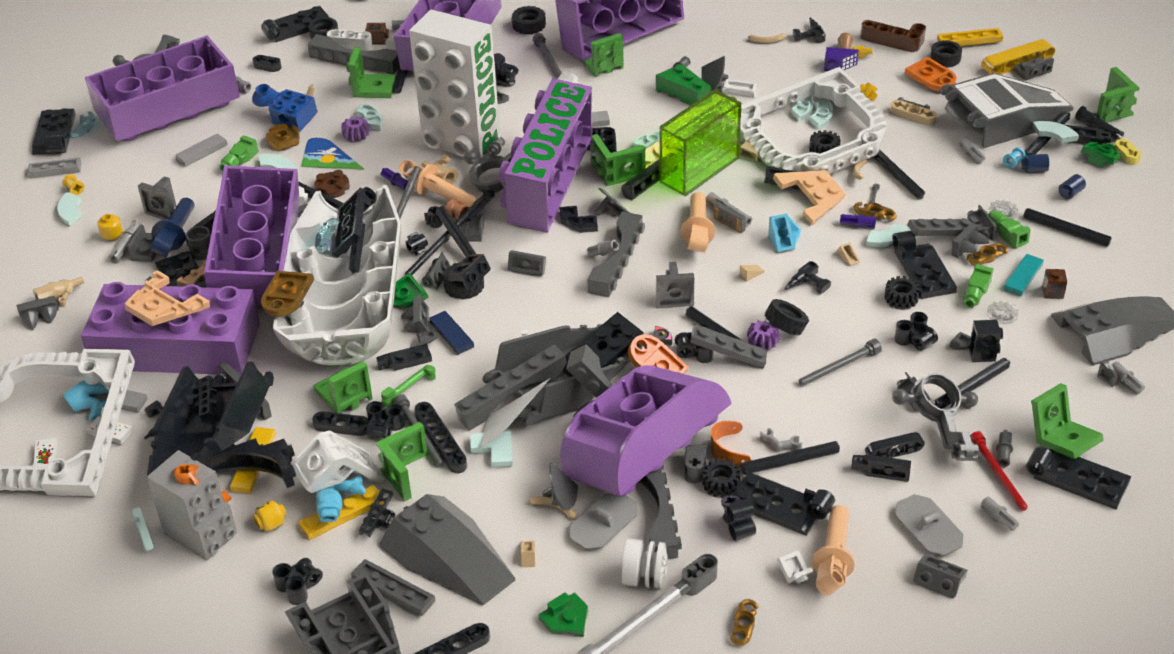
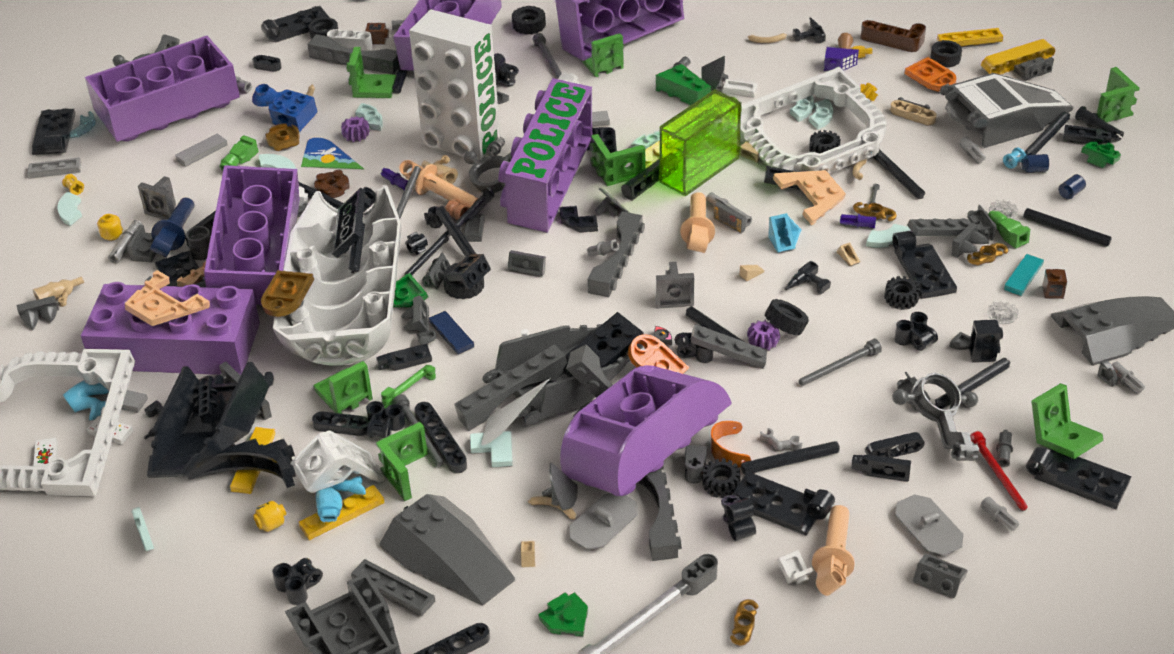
(192, 505): light grey piece -> none
(322, 238): clear light blue piece -> none
(381, 509): black piece -> none
(644, 563): white wheel -> none
(978, 285): bright green piece -> none
(1055, 130): light aqua tile -> none
(1128, 151): light yellow beam -> none

